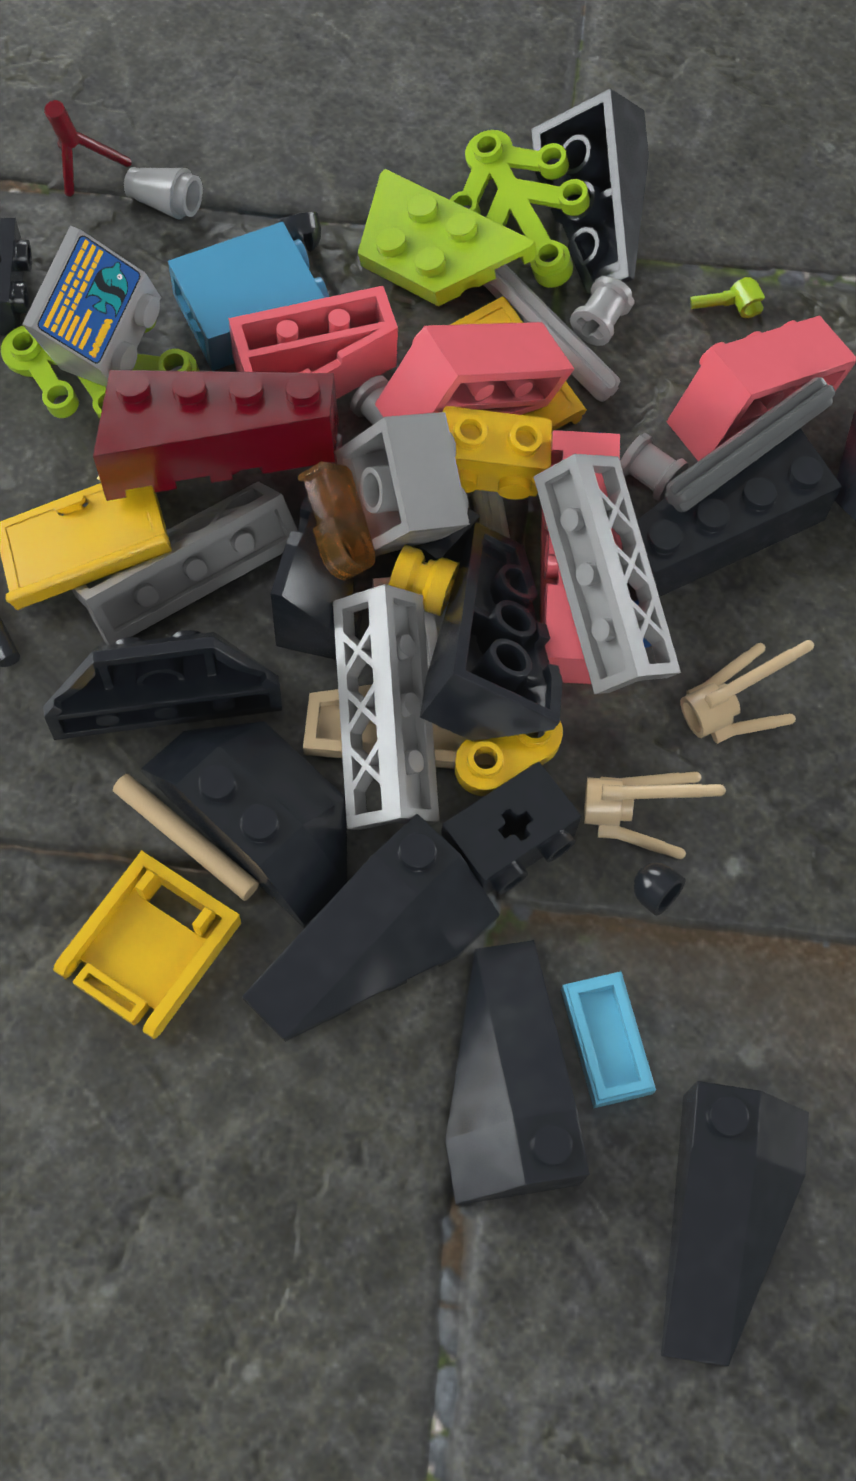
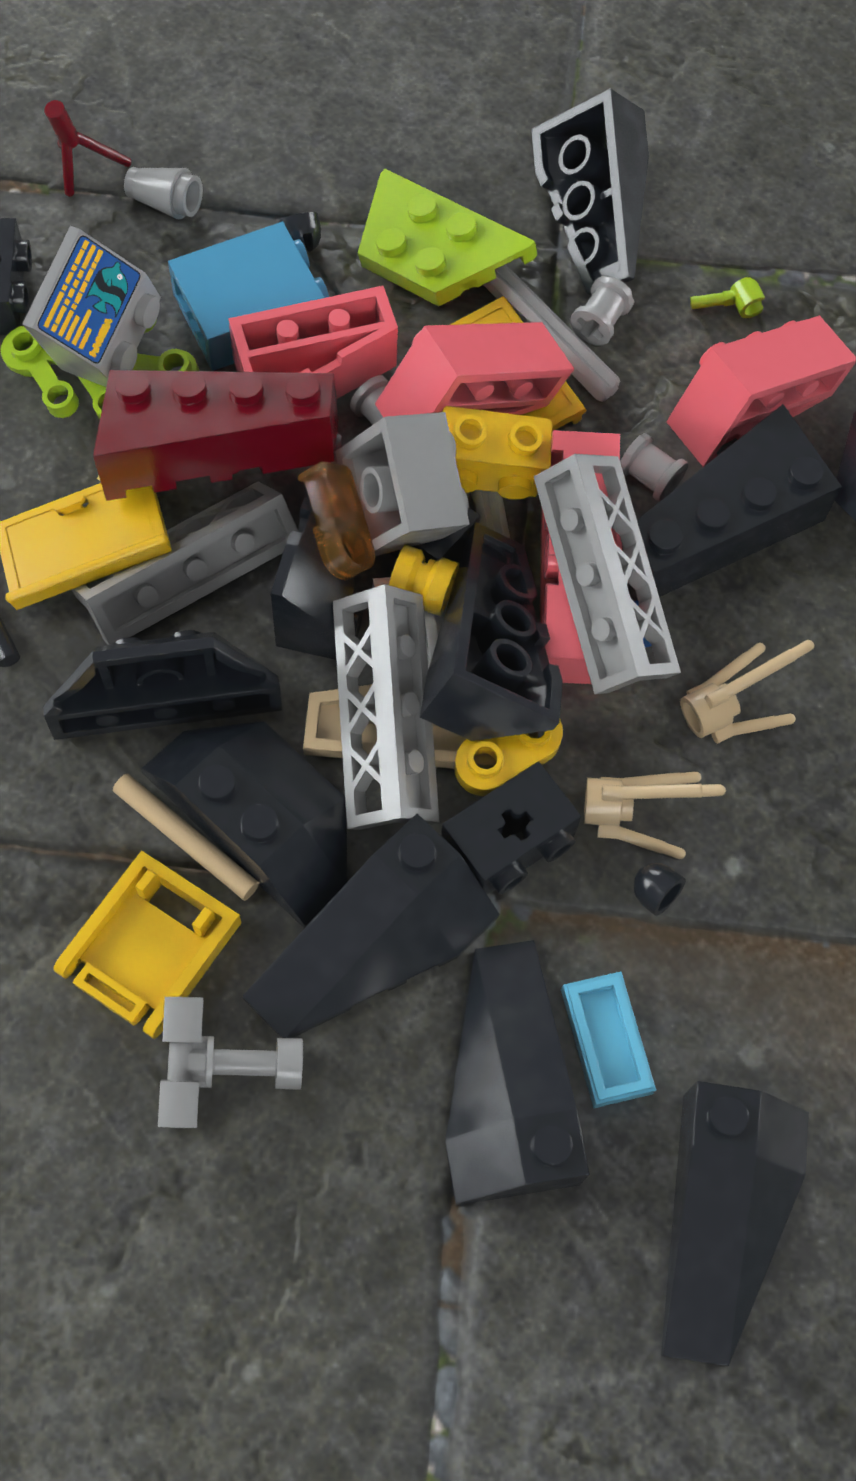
(195, 1060): none -> light grey bar
(516, 195): lime plant -> none
(749, 444): dark grey axle -> none

